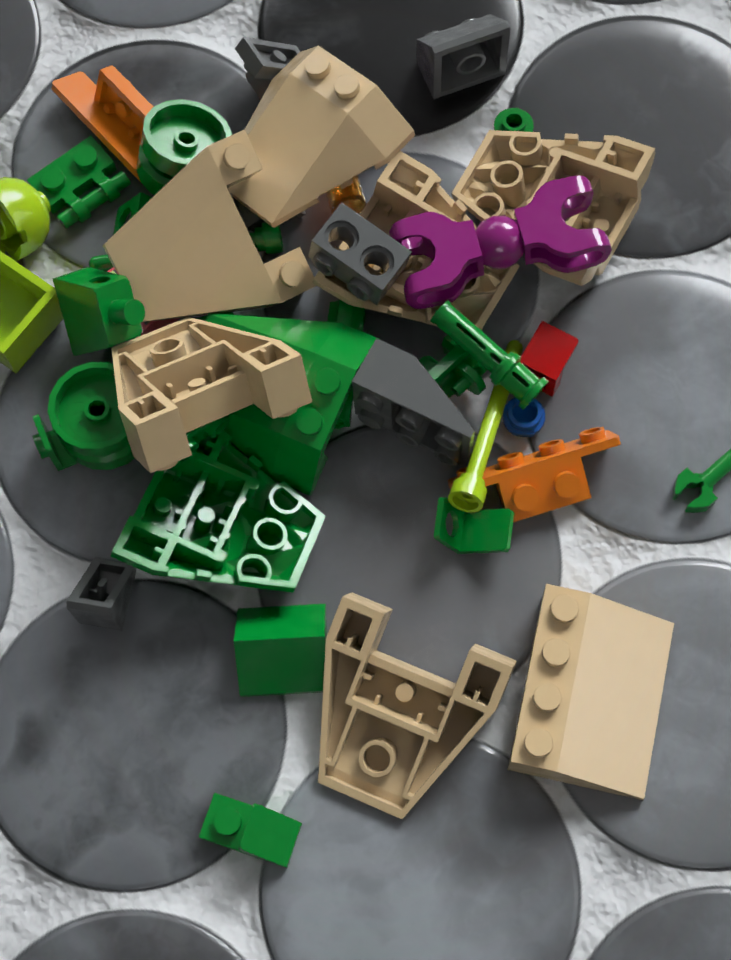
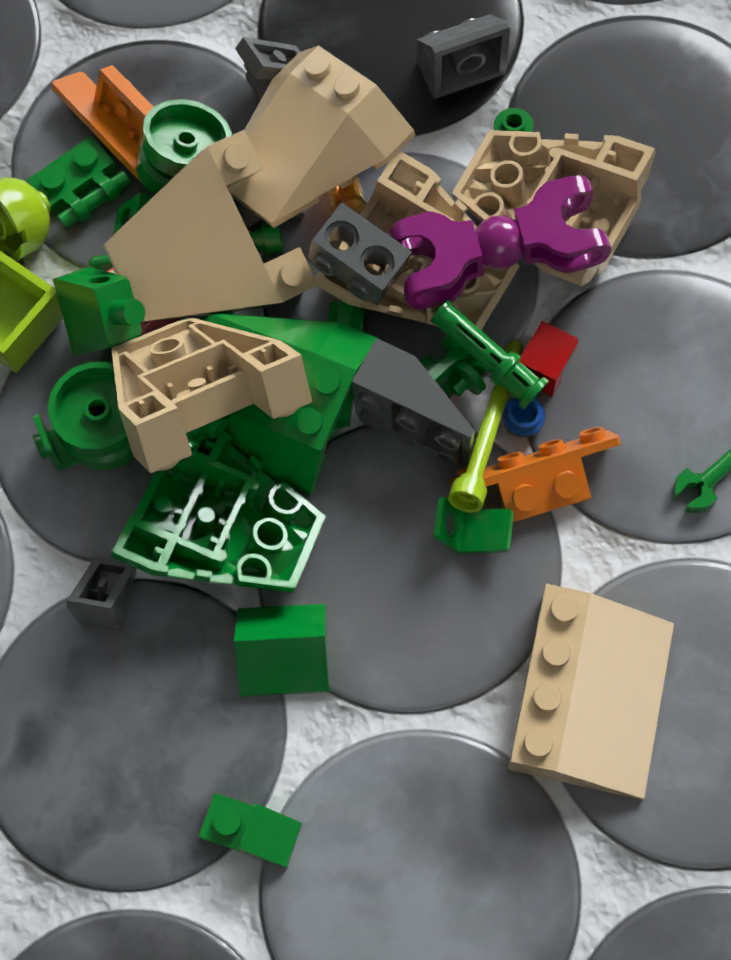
(391, 723): tan wedge -> none

